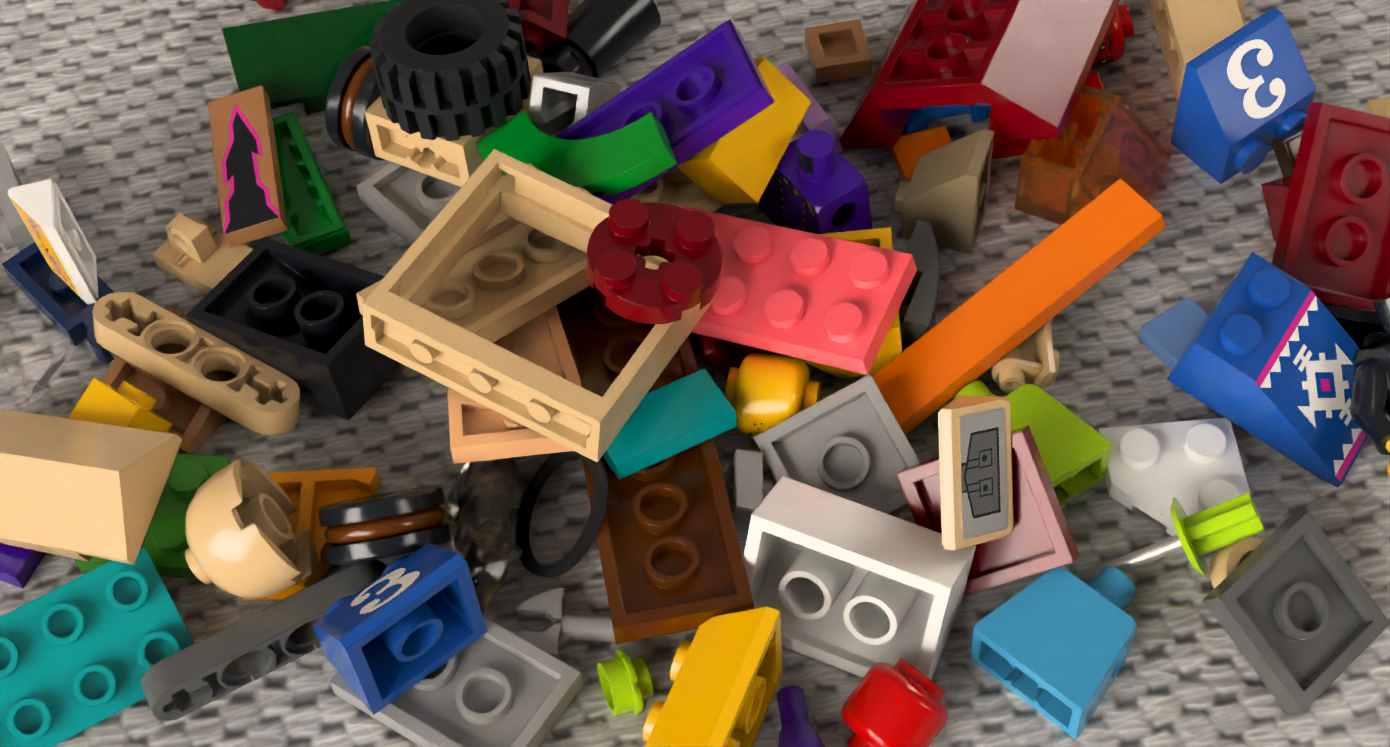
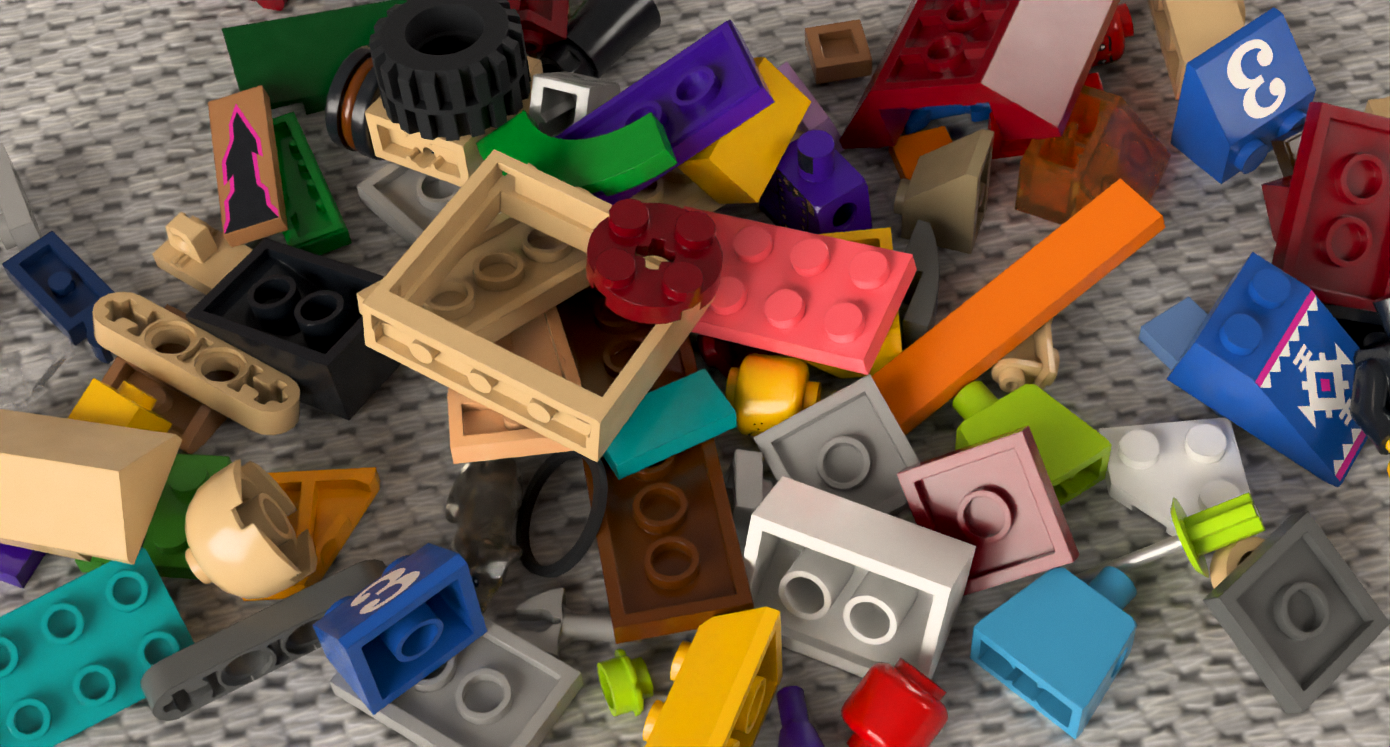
(58, 236): white slope -> none
(384, 524): black head -> none
(975, 470): slope -> none

